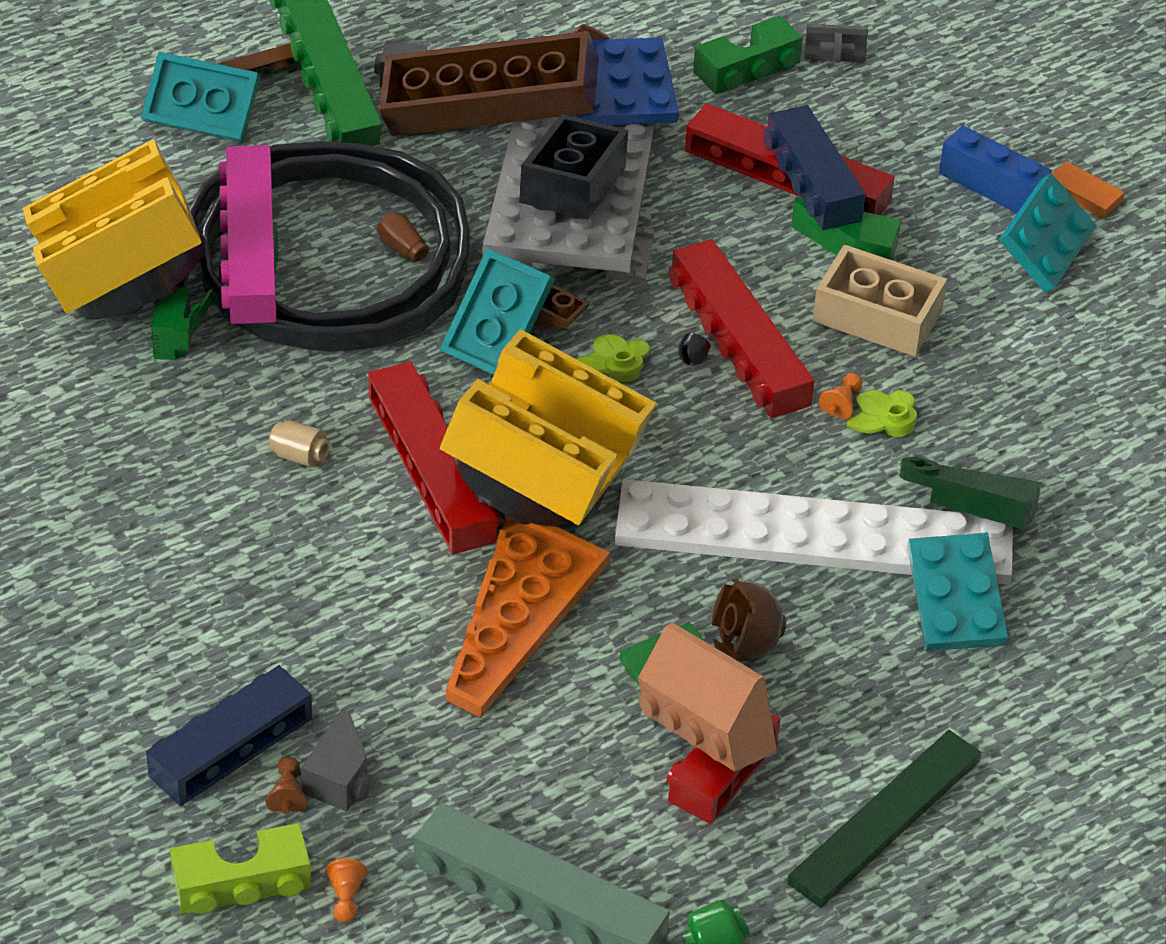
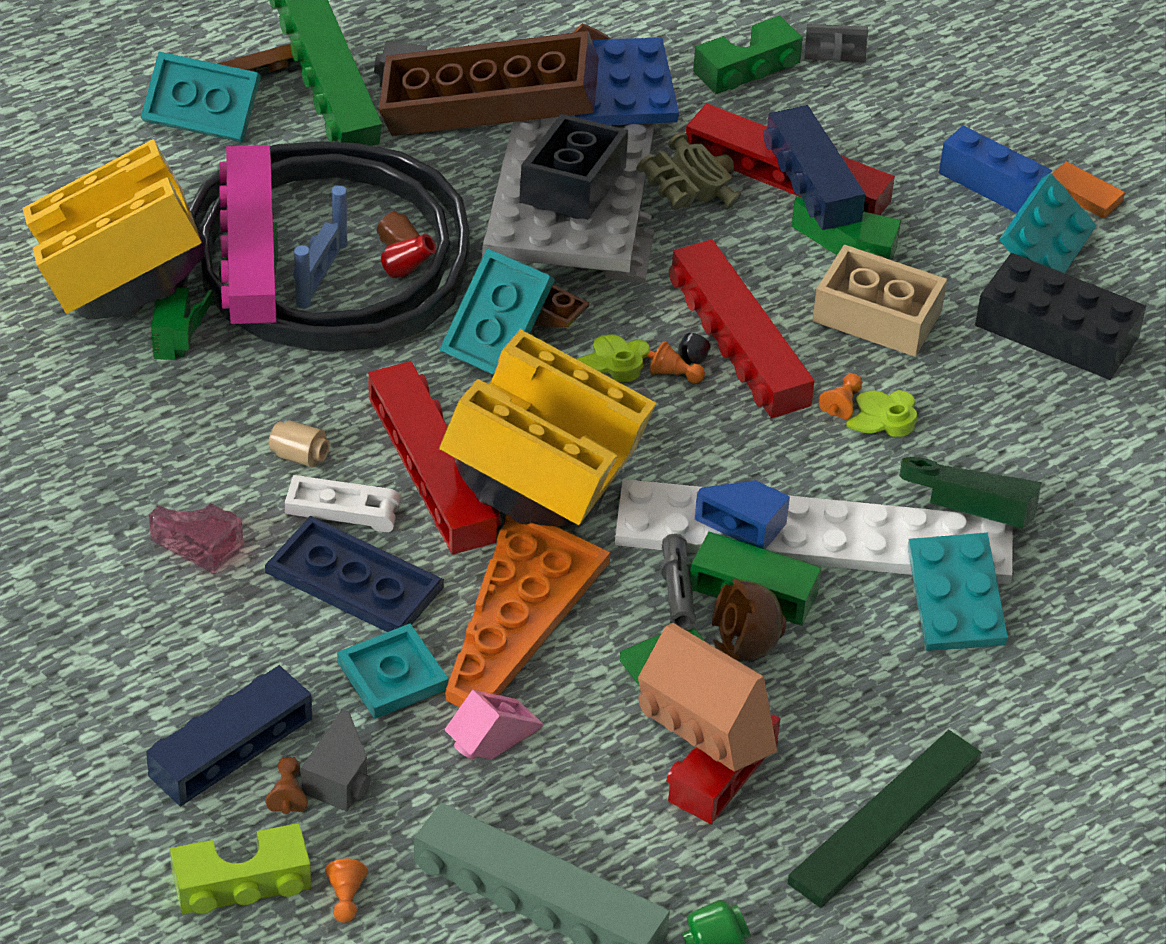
(200, 536): none -> clear pink arch
(316, 259): none -> medium blue plate
(343, 502): none -> white plate
(354, 575): none -> dark blue tile
(392, 670): none -> teal plate
(407, 255): none -> red cone
(490, 725): none -> bright pink slope
(669, 362): none -> orange piece
(677, 572): none -> dark grey pin
(690, 174): none -> olive piece
(727, 559): none -> green brick
(743, 511): none -> blue slope
(1060, 316): none -> black brick

